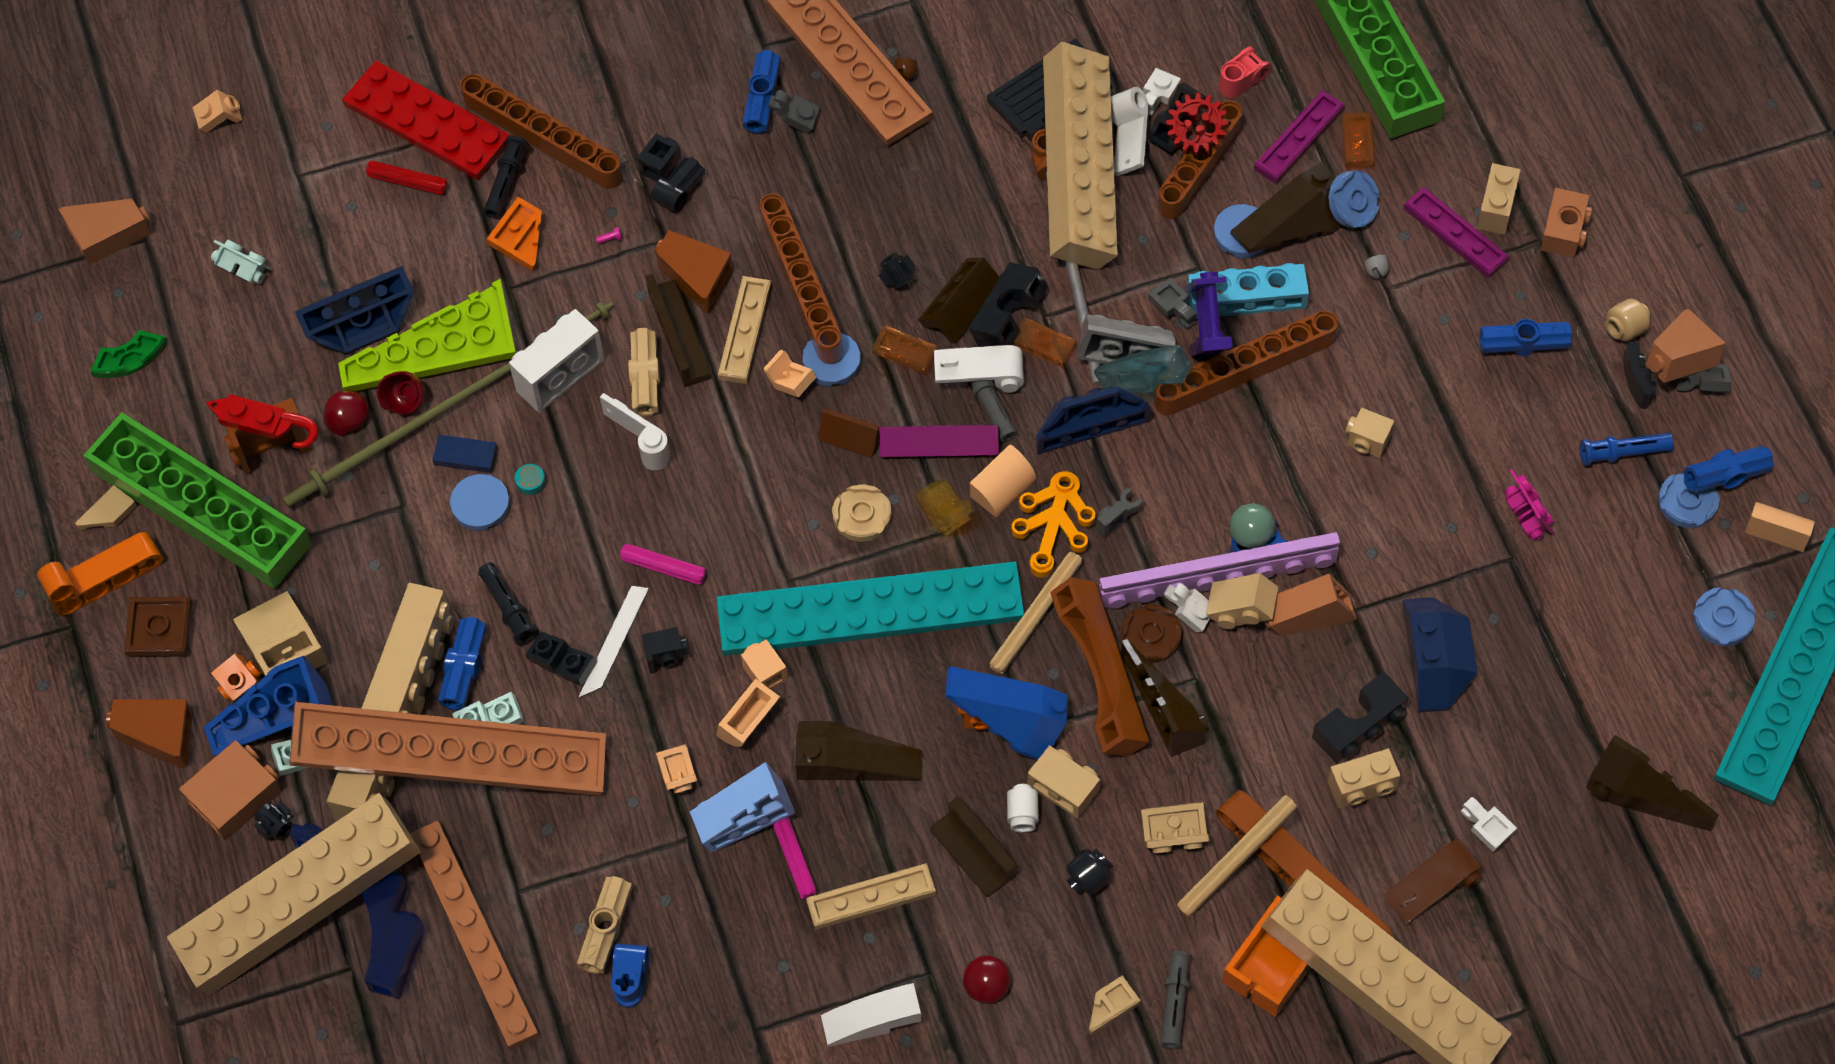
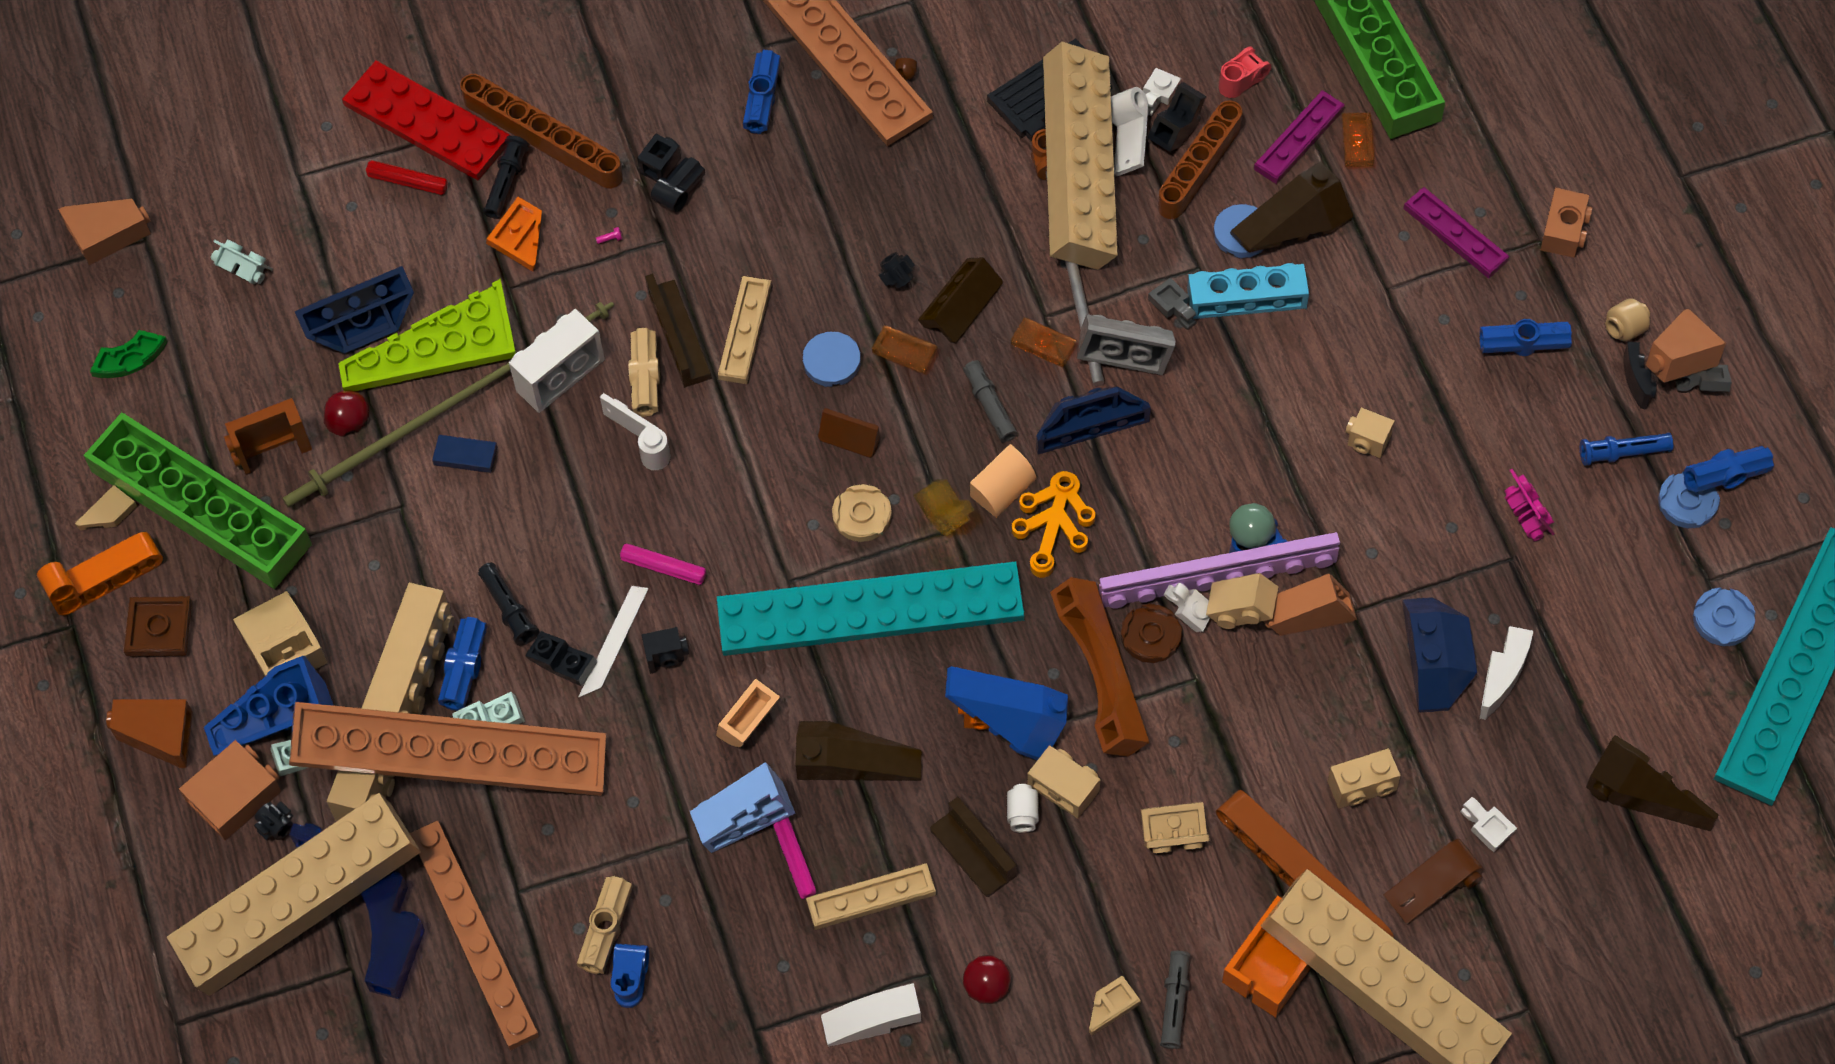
(215, 110): light nougat bracket -> none
(232, 671): orange brick -> none
(261, 418): red plate -> none
(401, 392): dark red hair -> none
(479, 502): medium blue tile -> none
(530, 479): teal tile -> none
(676, 768): light nougat bracket -> none
(695, 267): dark orange slope -> none
(764, 664): light nougat brick -> none
(787, 242): dark orange beam -> none
(788, 375): light nougat bracket -> none
(797, 110): dark grey plate -> none
(938, 440): magenta tile -> none
(994, 363): white door -> none
(1015, 288): black arch -> none
(1034, 614): tan axle -> none
(1089, 872): black head -> none
(1115, 516): dark grey plate -> none
(1145, 369): clear light blue slope -> none
(1171, 712): dark brown wedge -> none
(1181, 130): red gear -> none
(1210, 337): dark purple fence -> none
(1237, 855): tan axle -> none
(1253, 352): dark orange beam -> none
(1343, 735): black arch -> none
(1354, 199): medium blue tile -> none
(1376, 265): light grey hinge -> none
(1498, 198): tan brick -> none
(1505, 669): none -> white slope
(1779, 526): light nougat brick -> none

